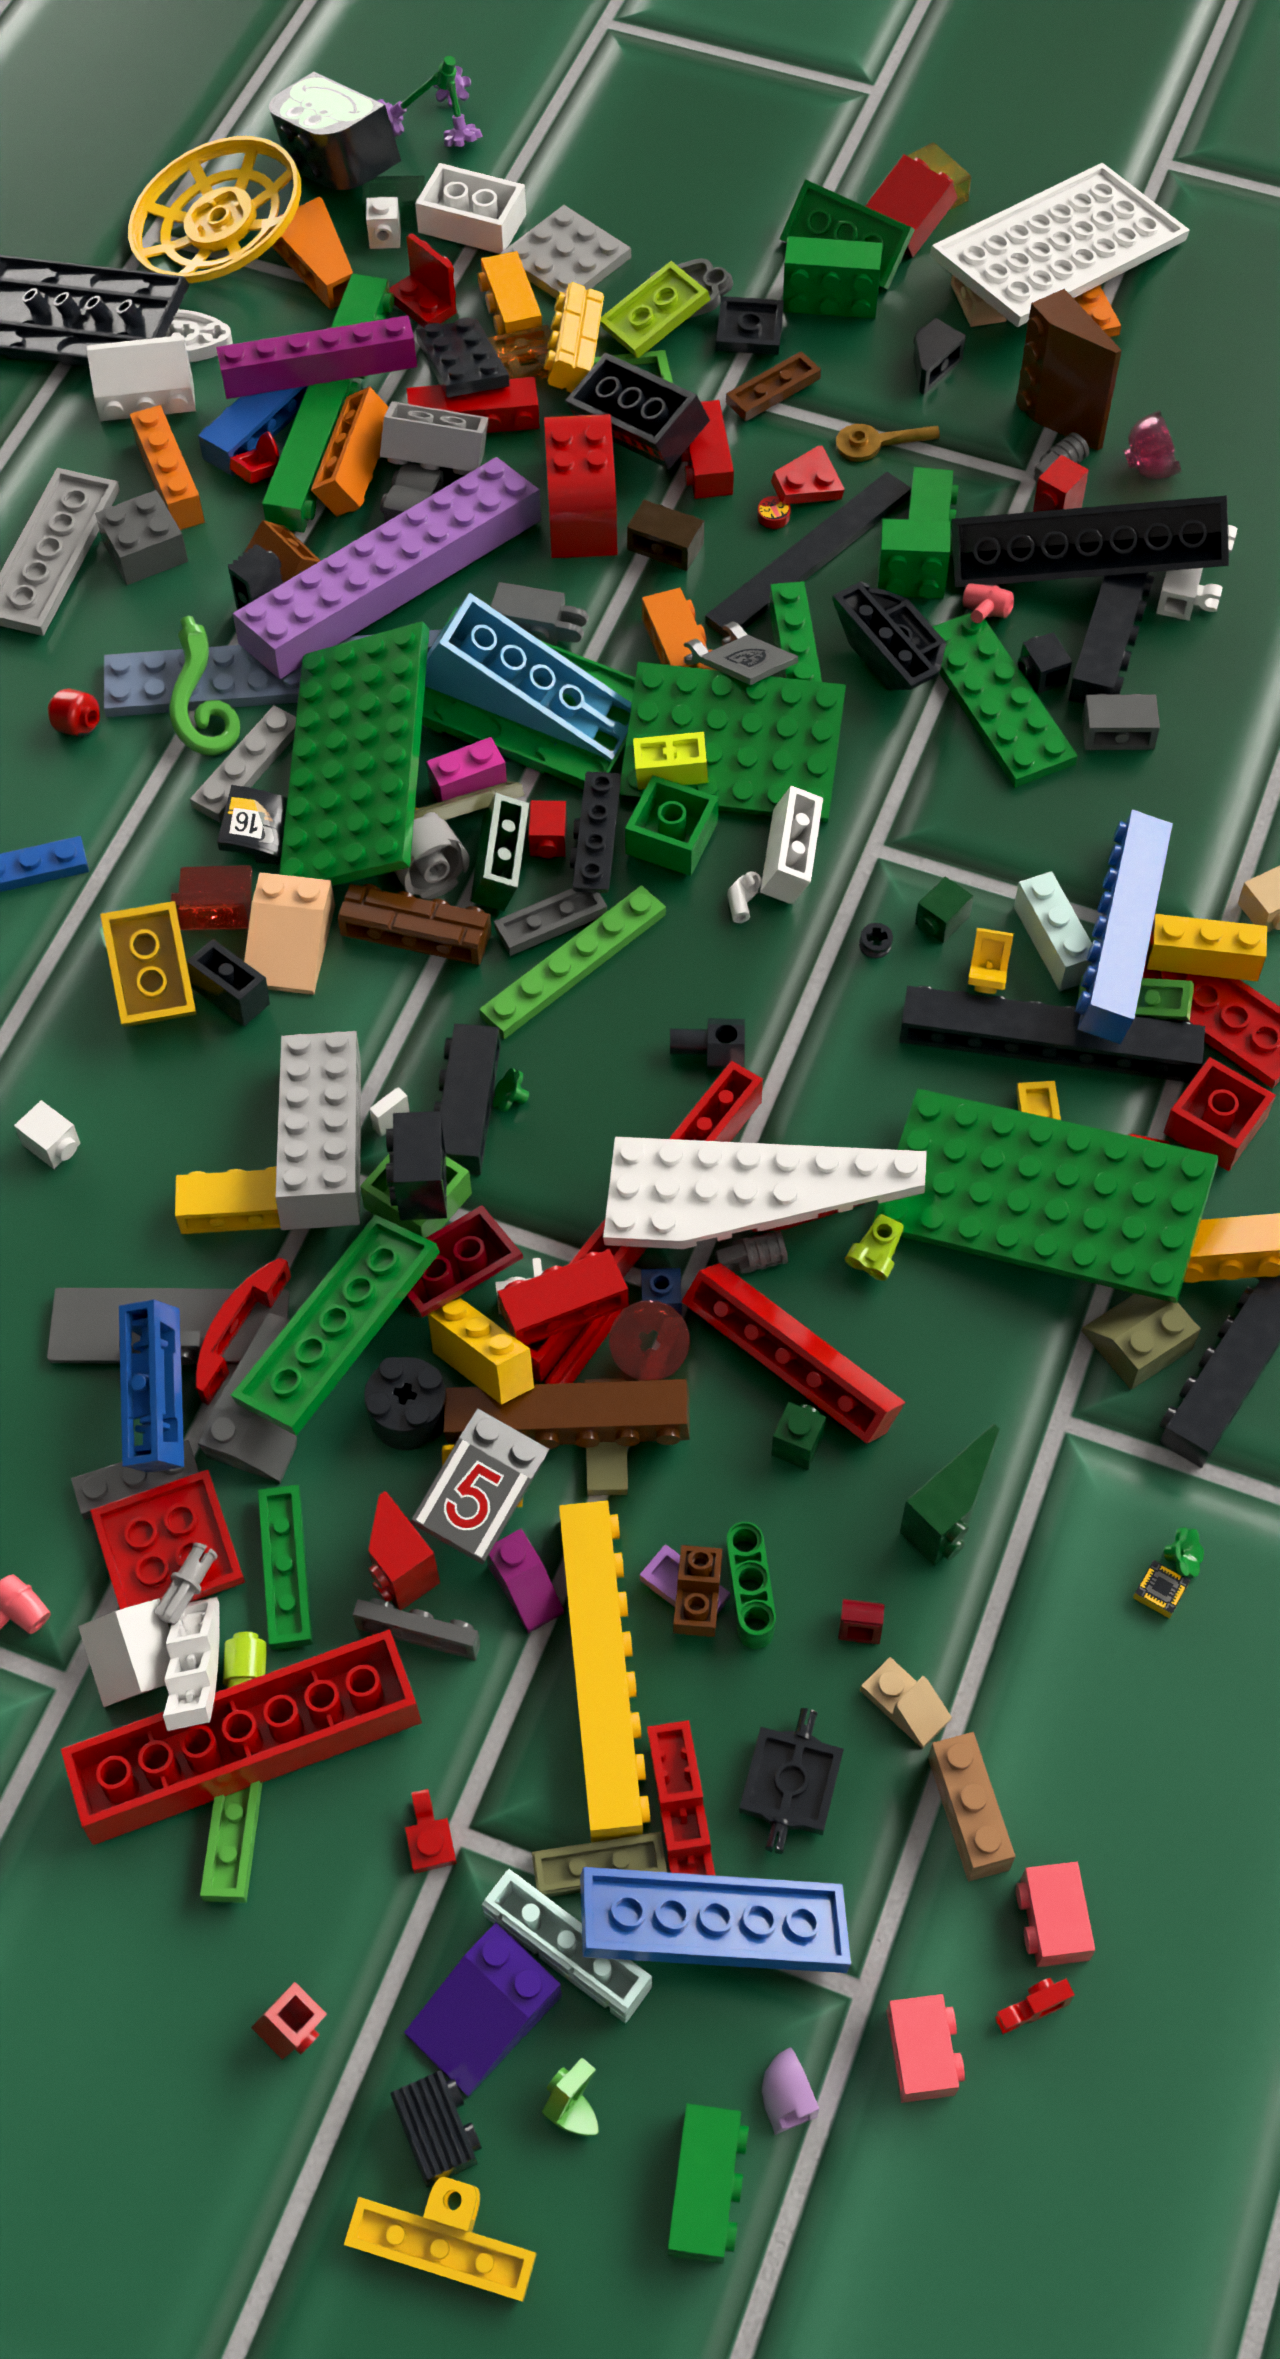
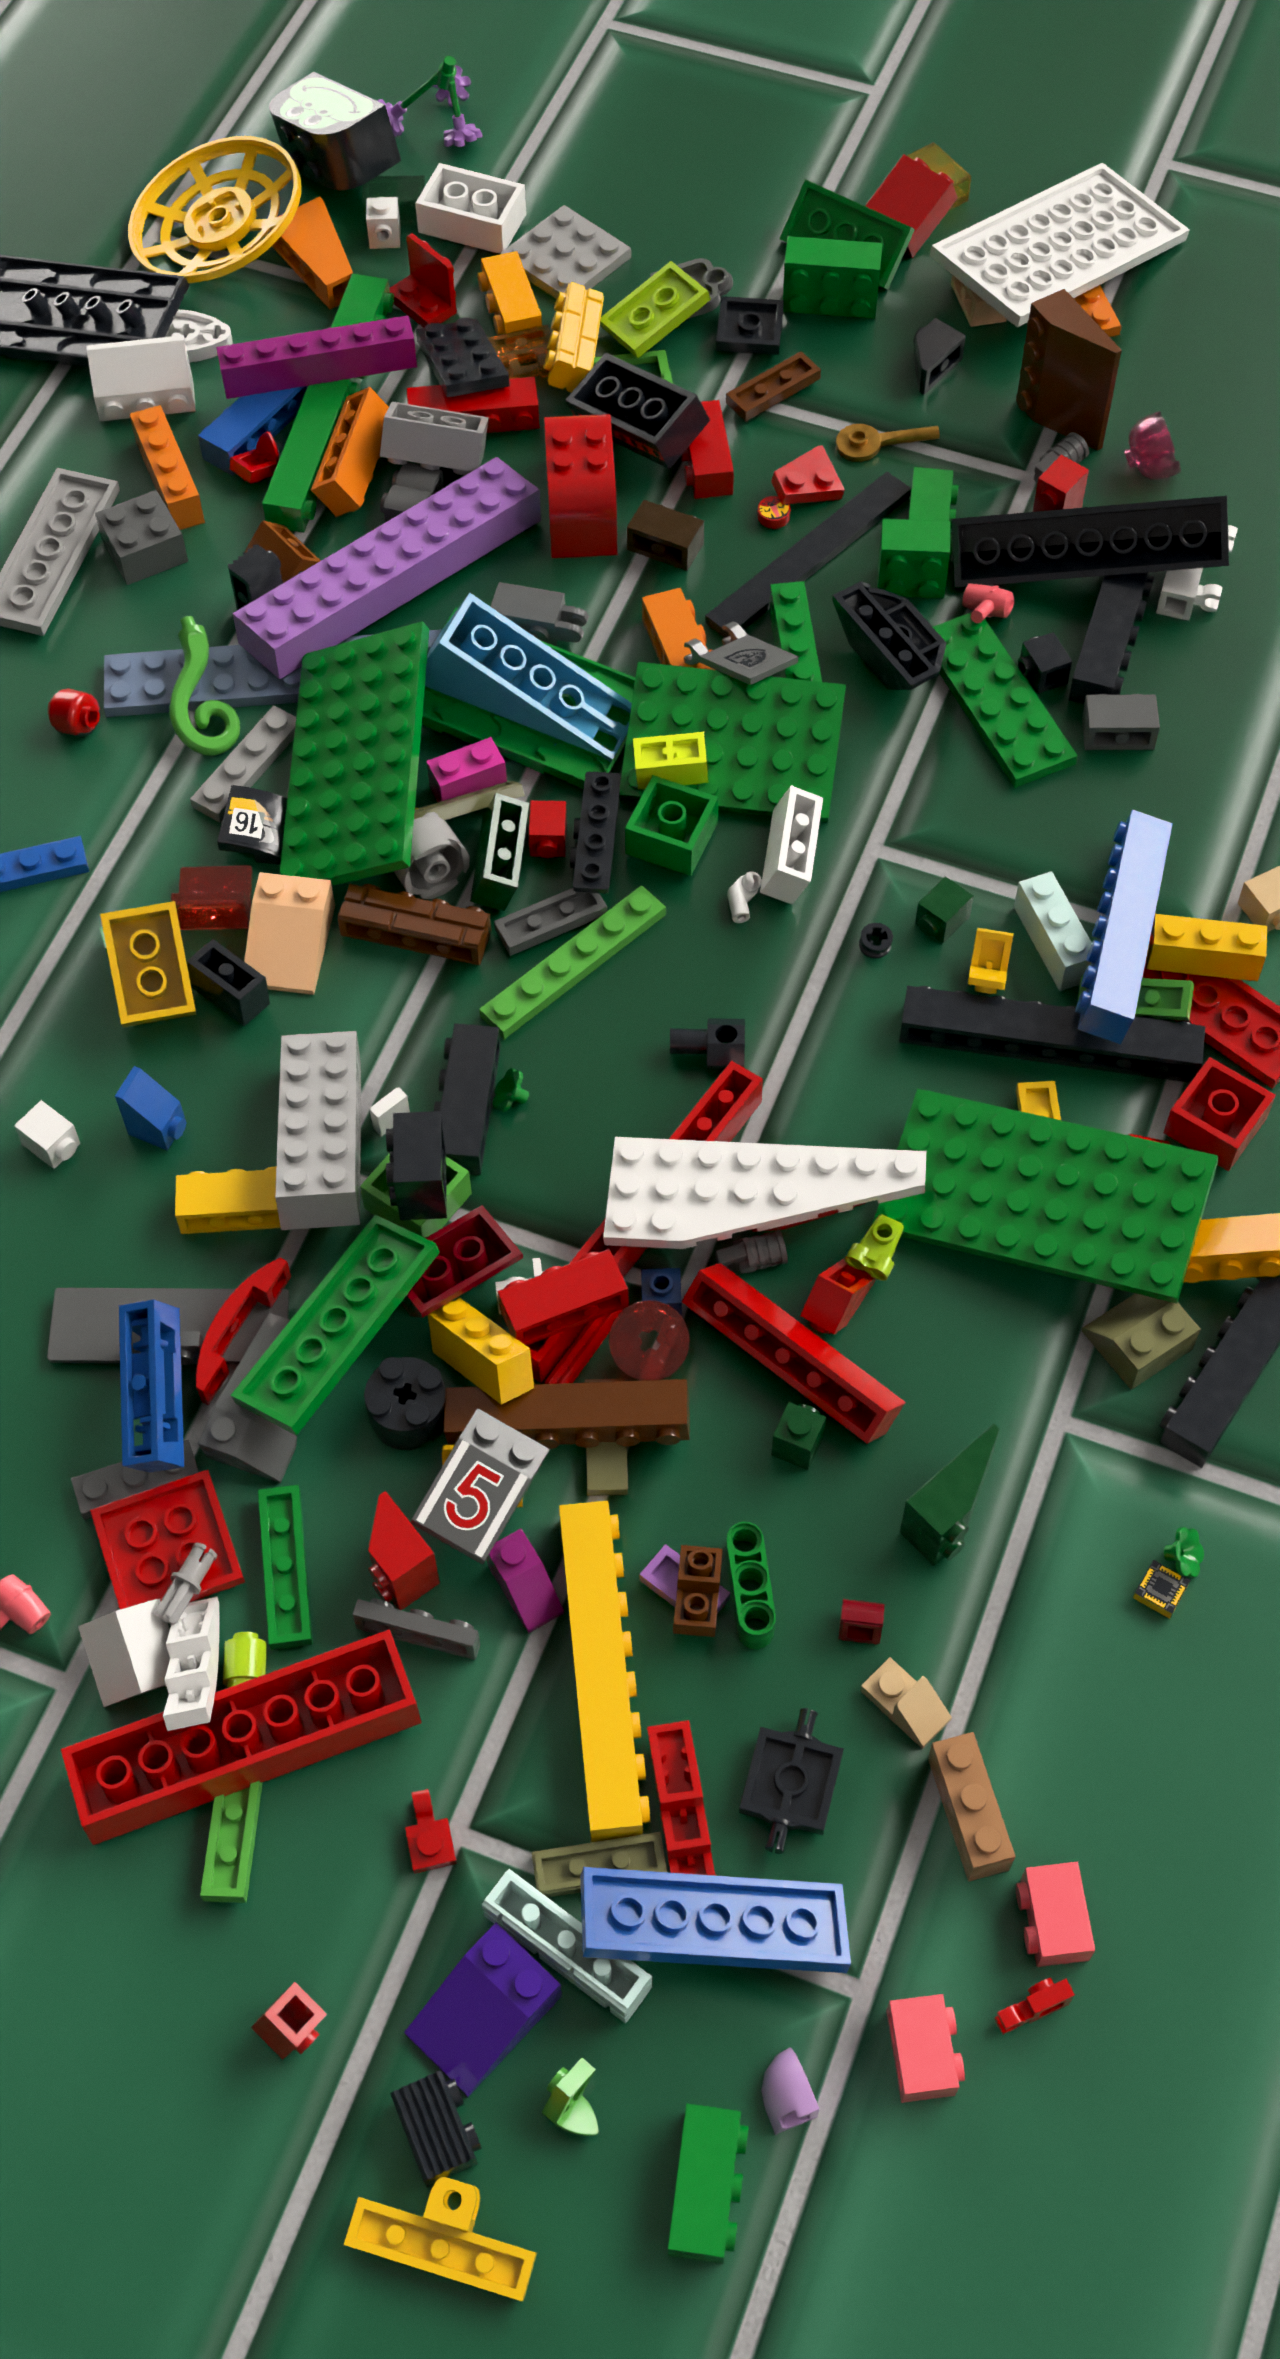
(150, 1110): none -> blue slope
(836, 1297): none -> red slope

